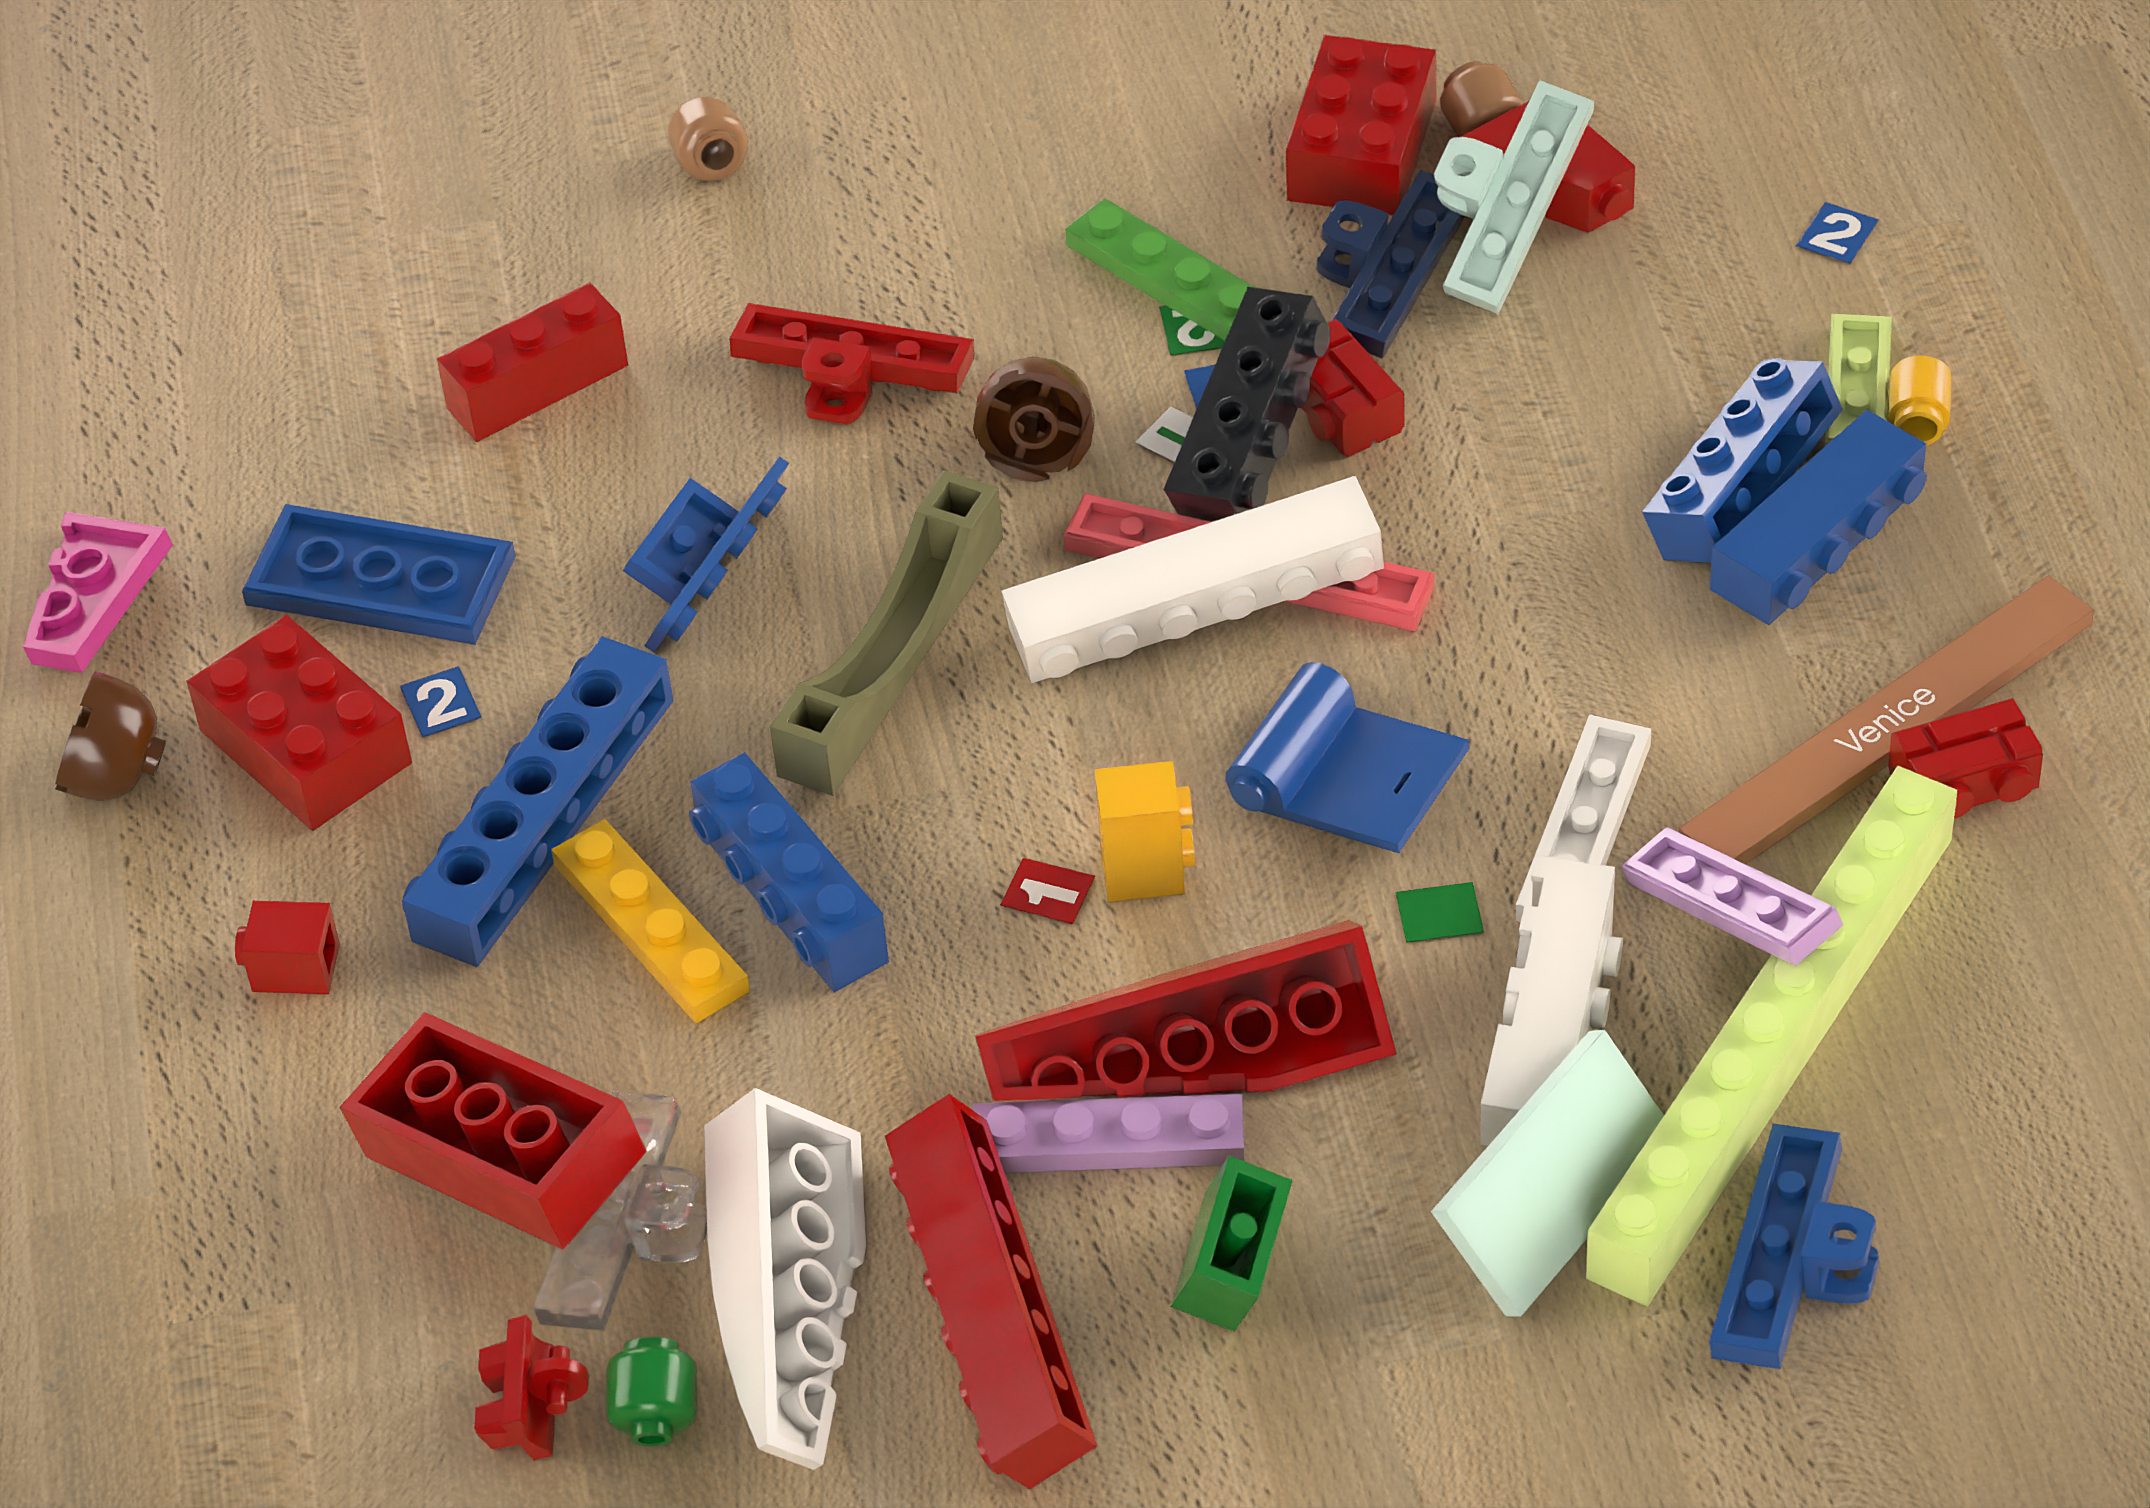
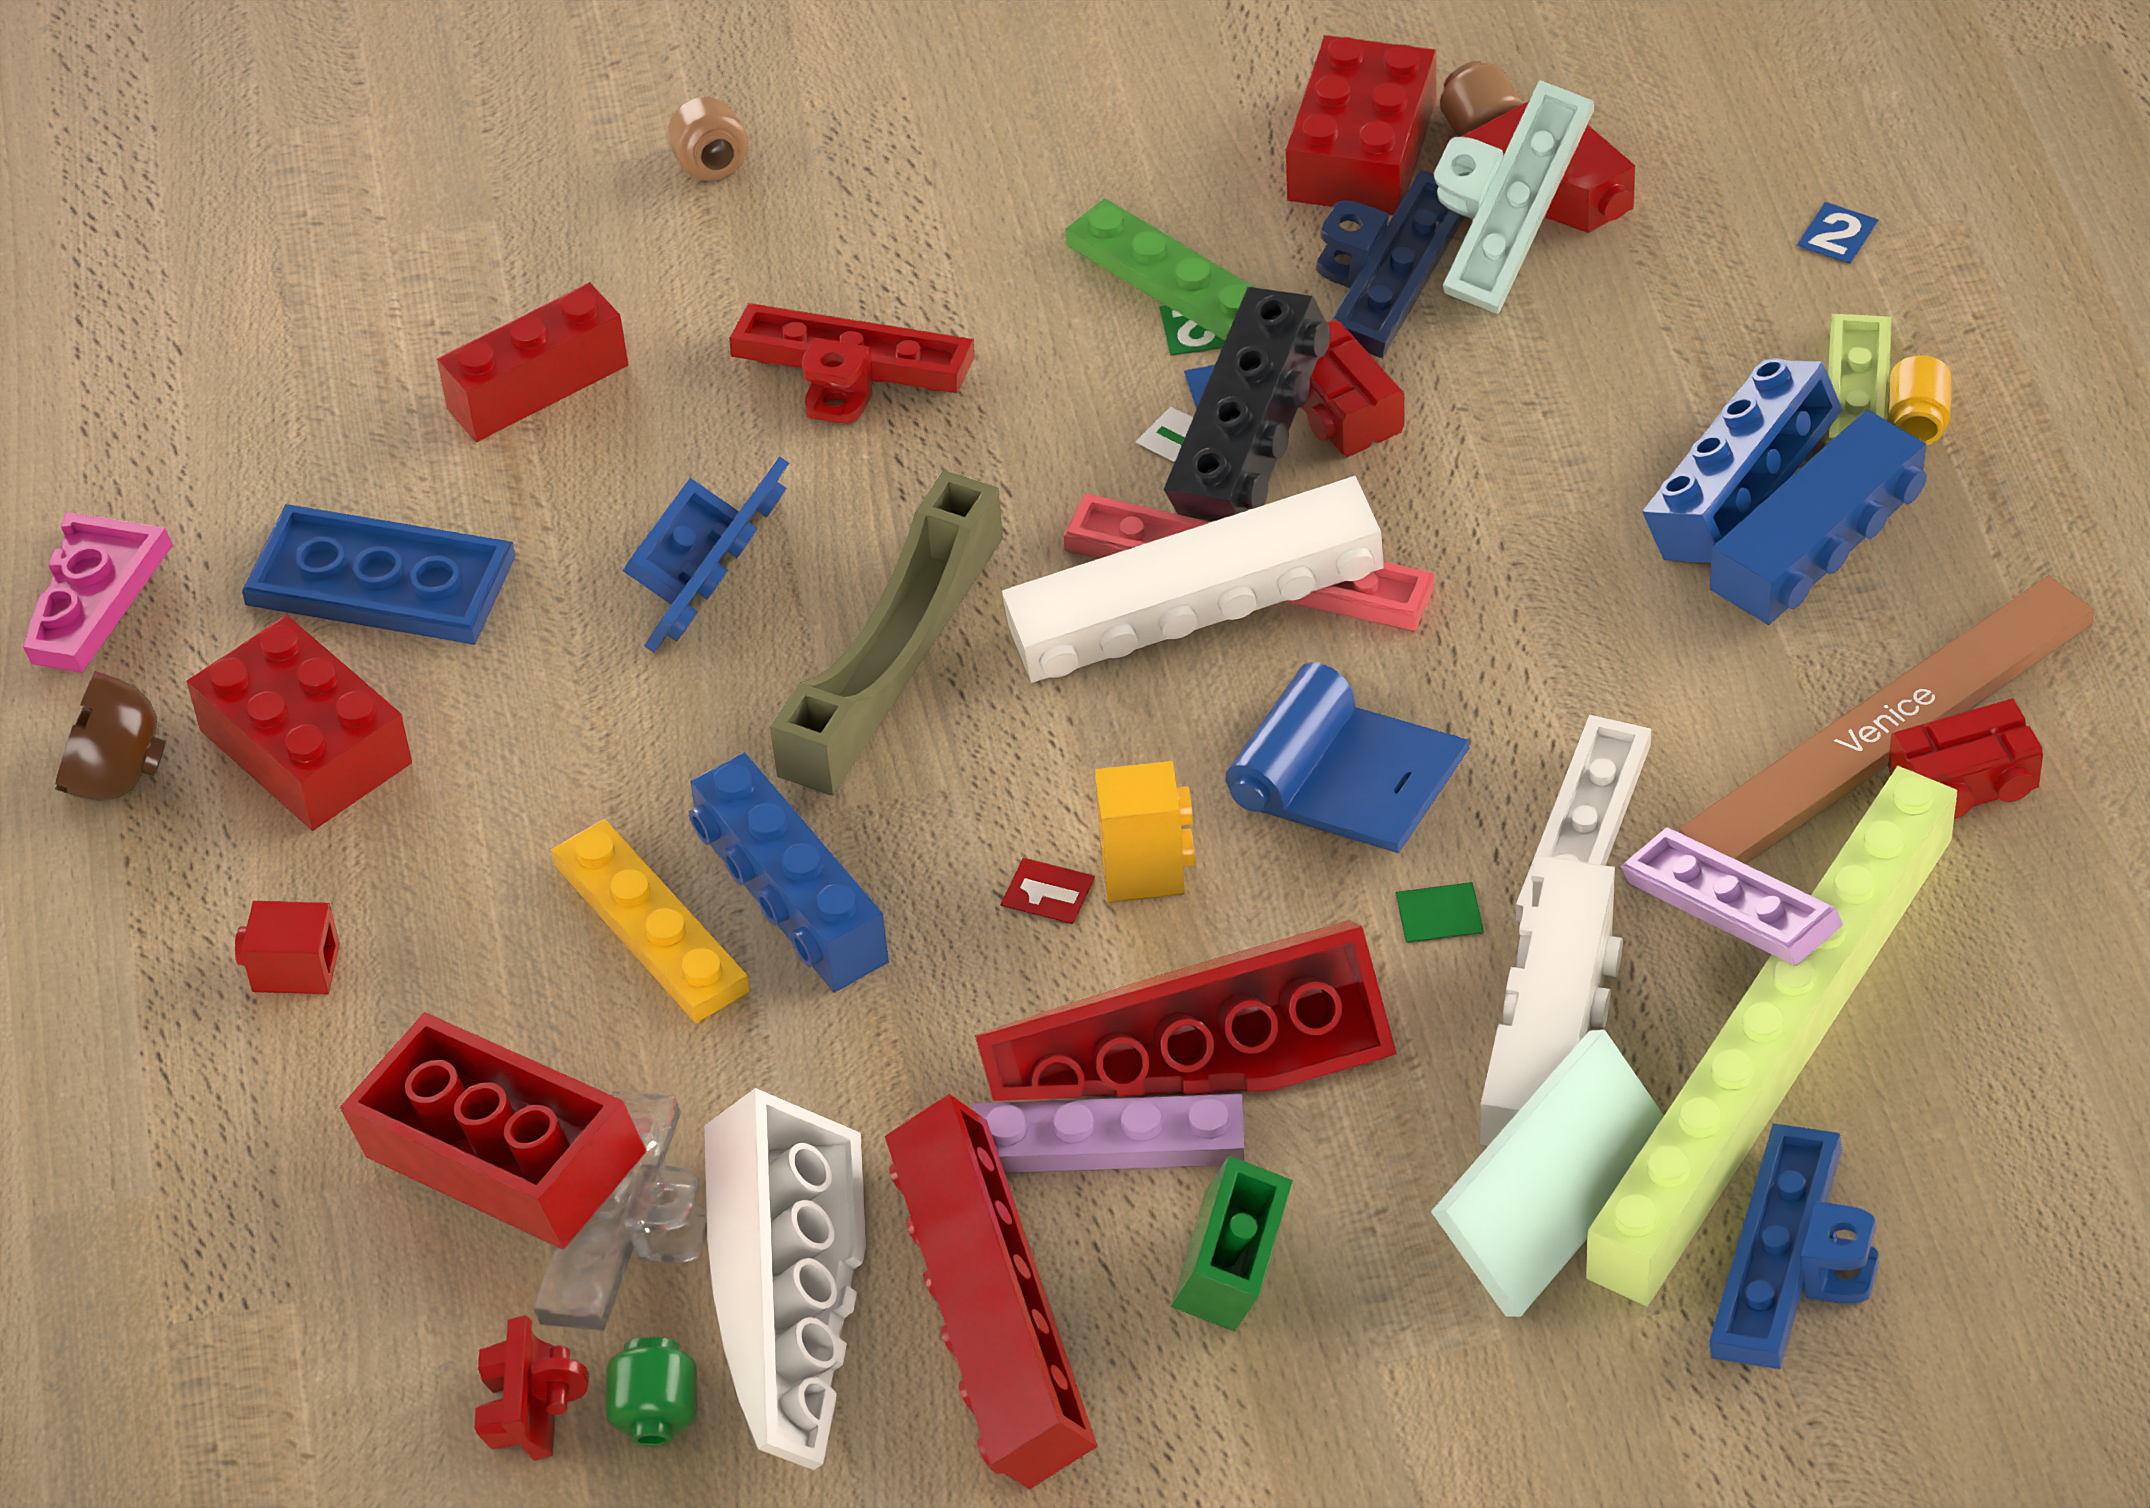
(440, 701): blue sticker -> none
(537, 801): blue brick -> none
(1034, 418): reddish brown cylinder -> none

